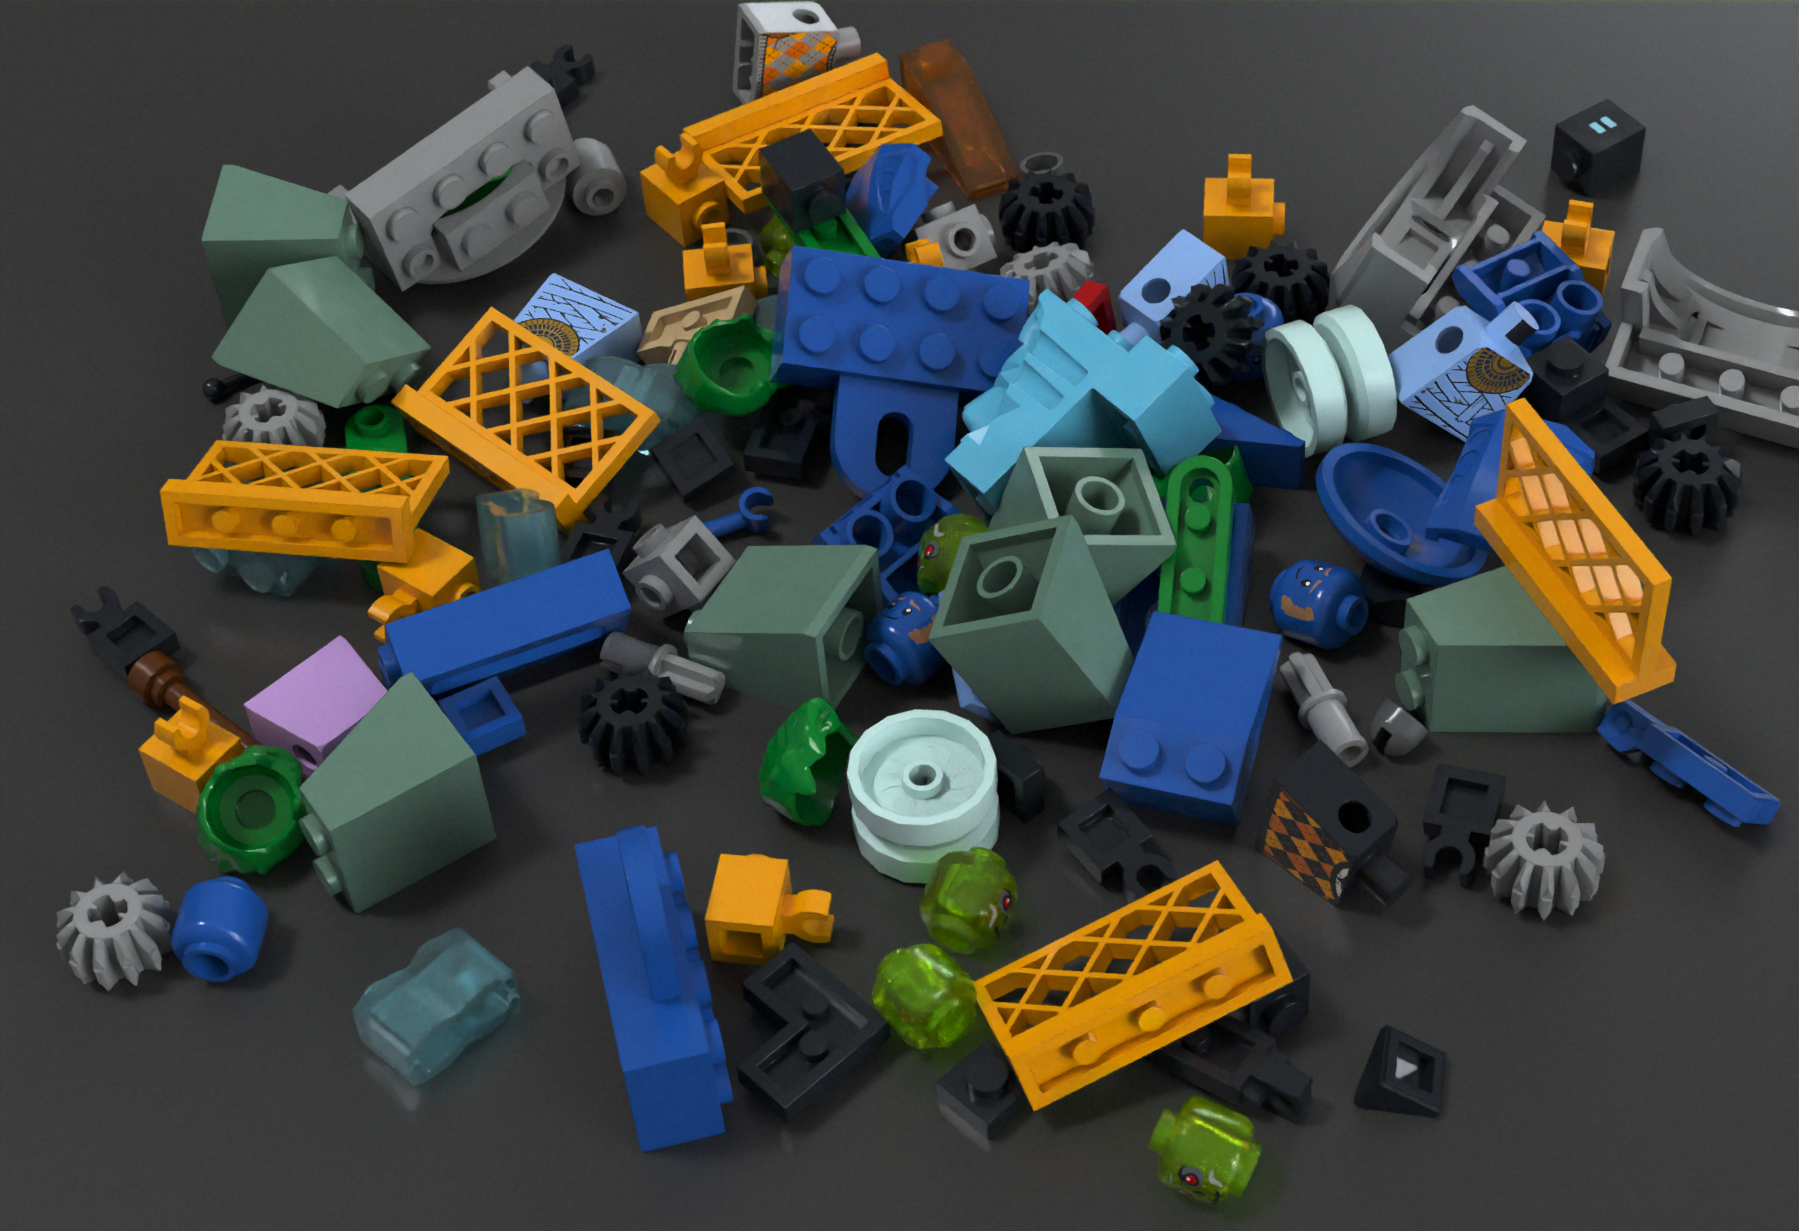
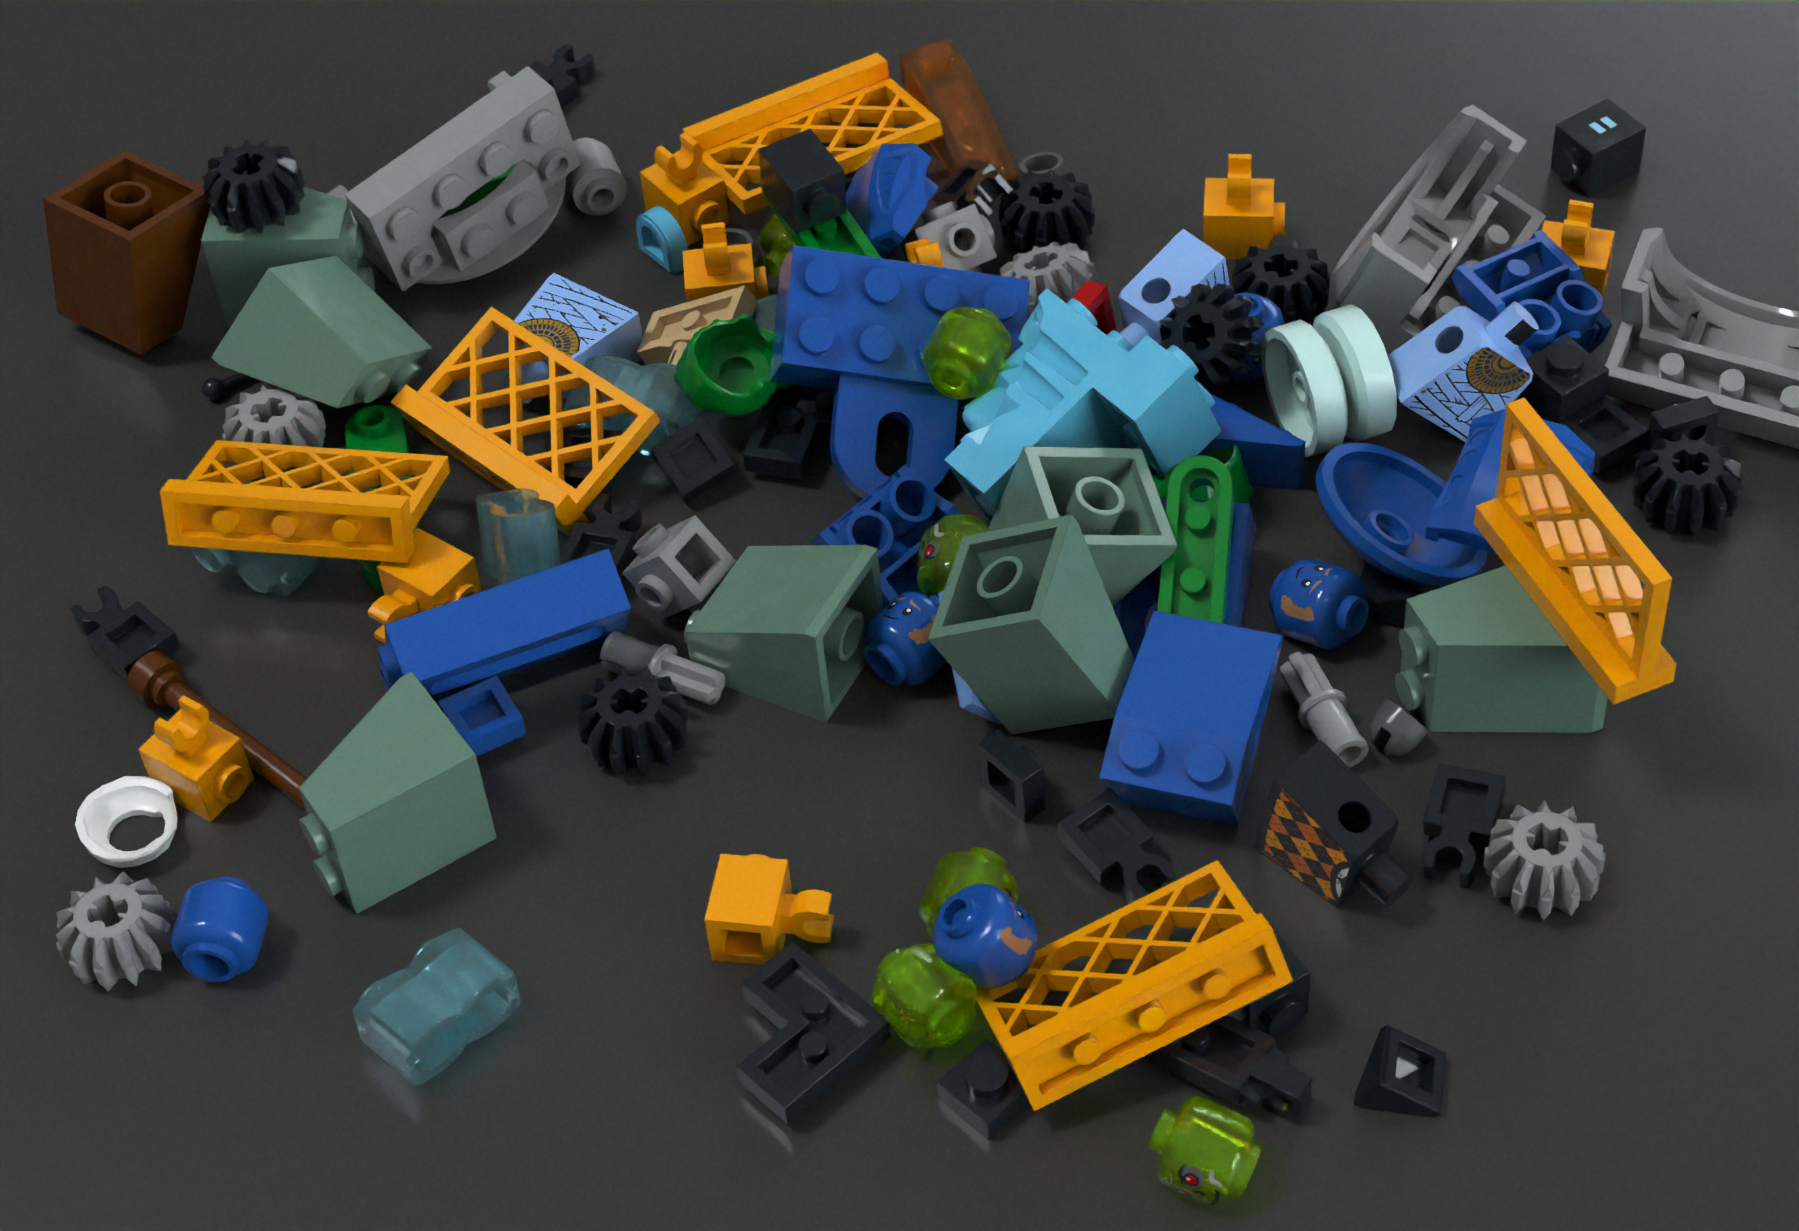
(119, 801): none -> white piece
(126, 249): none -> reddish brown slope
(252, 811): green hair -> none
(253, 186): none -> black gear
(315, 704): lavender torso -> none
(655, 987): blue brick -> none
(661, 238): none -> medium azure tile
(743, 518): blue piece -> none
(785, 46): light grey torso -> none
(806, 763): green hair -> none
(922, 790): light aqua wheel -> none
(966, 352): none -> clear neon green head
(975, 184): none -> black plate
(985, 936): none -> blue head
(1685, 762): blue hinge -> none

